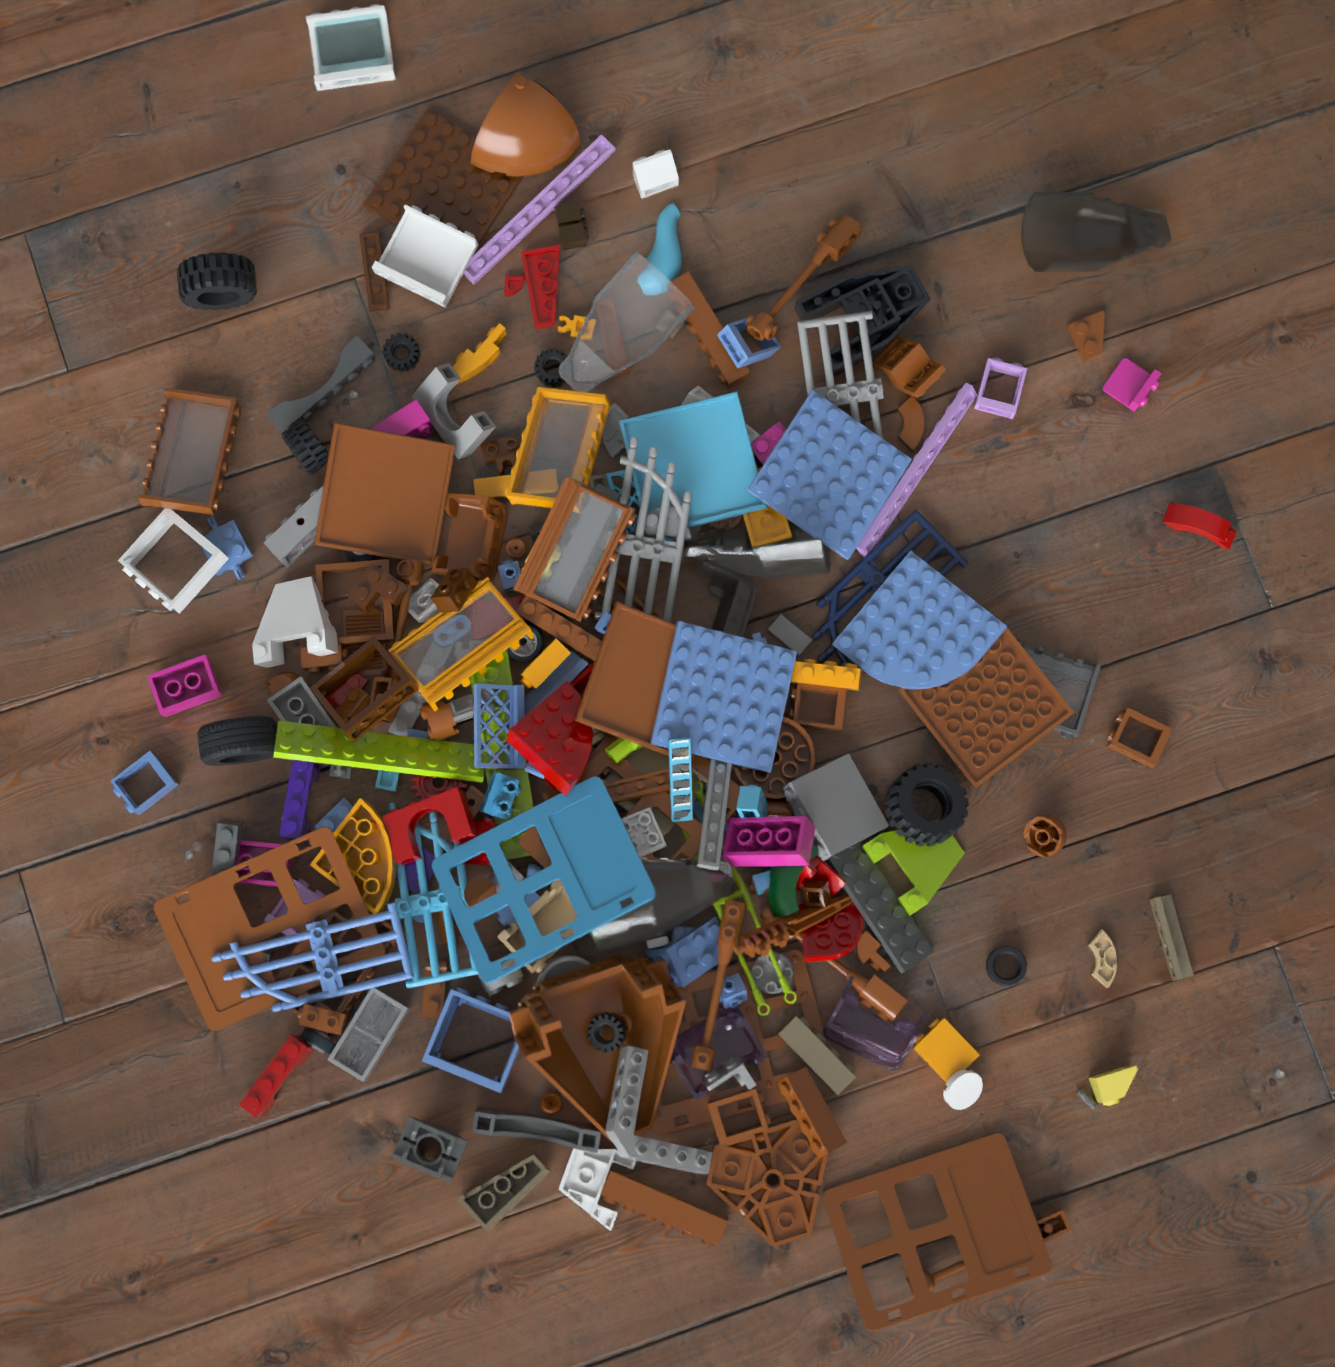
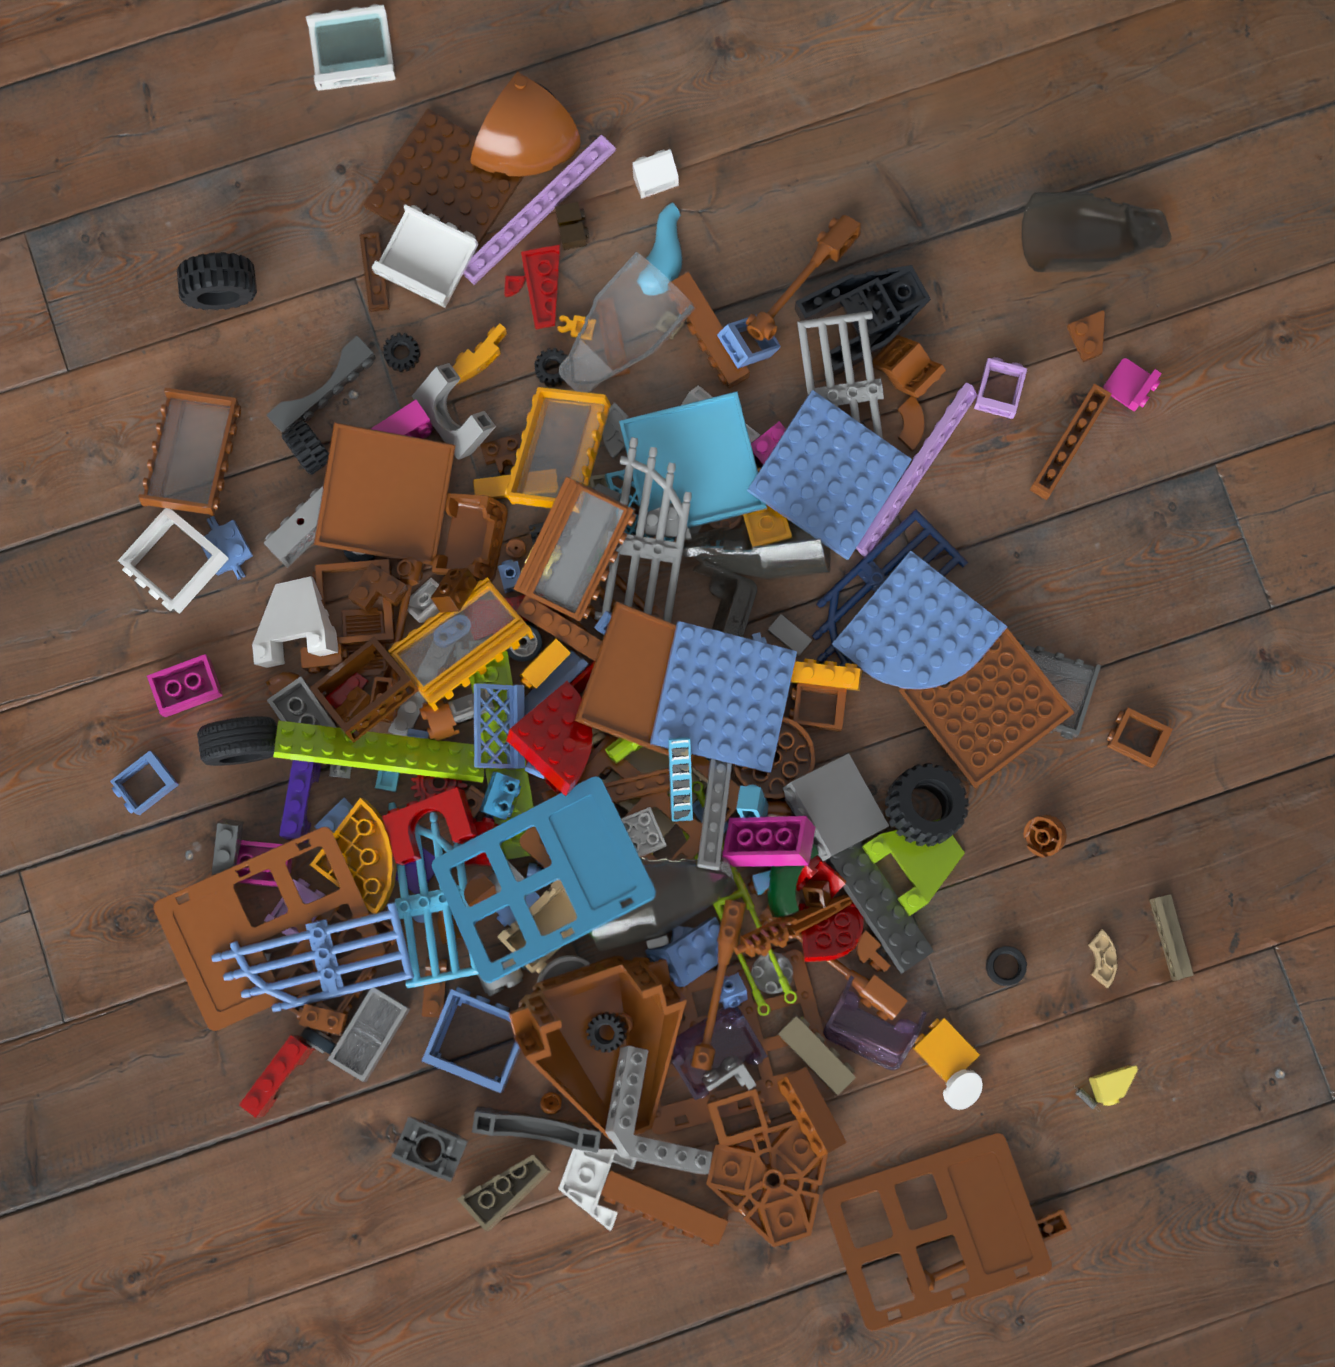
(1070, 441): none -> dark orange brick
(1201, 522): red arch -> none

